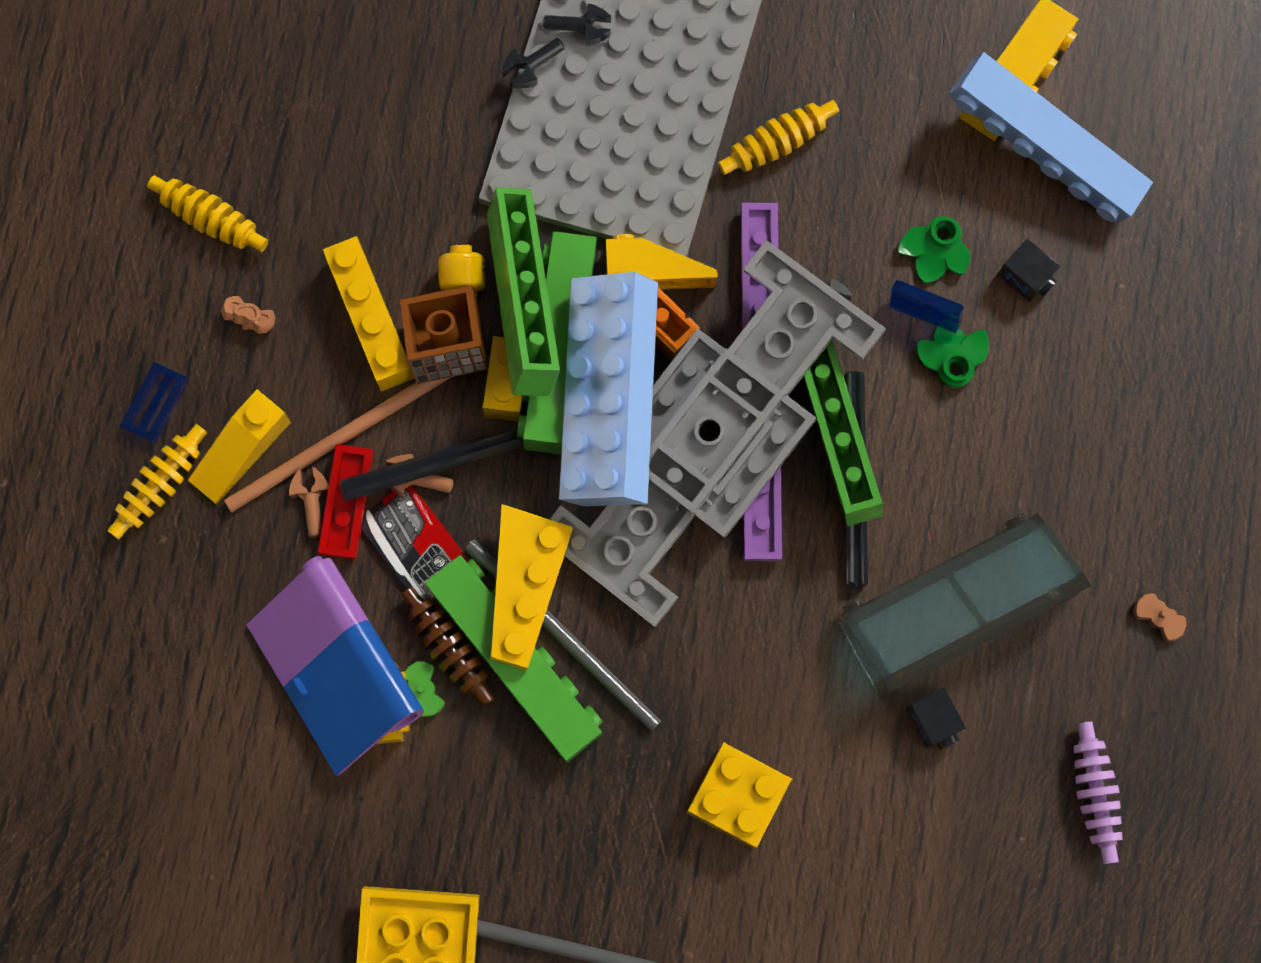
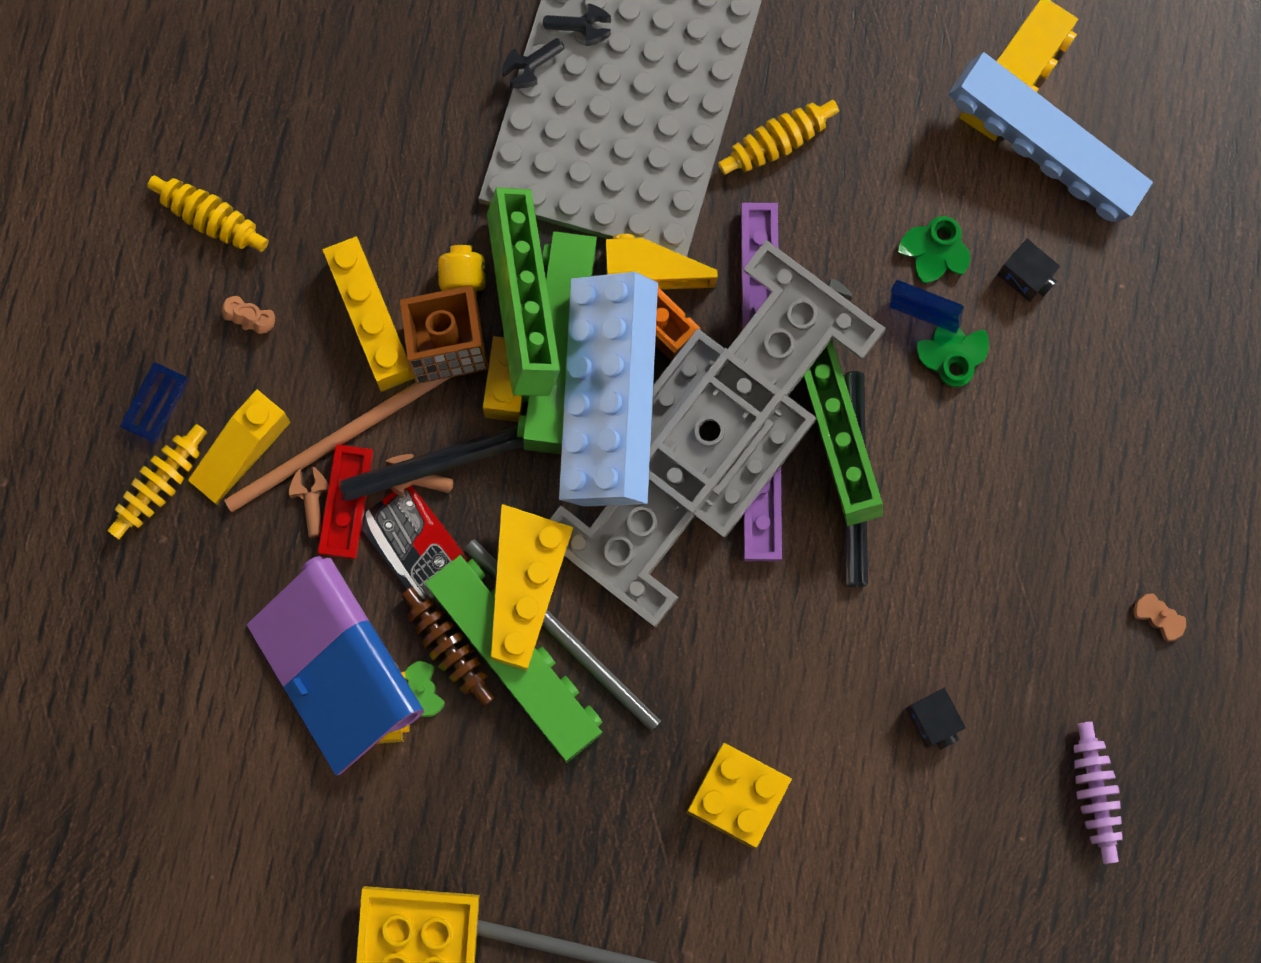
(961, 603): windscreen -> none

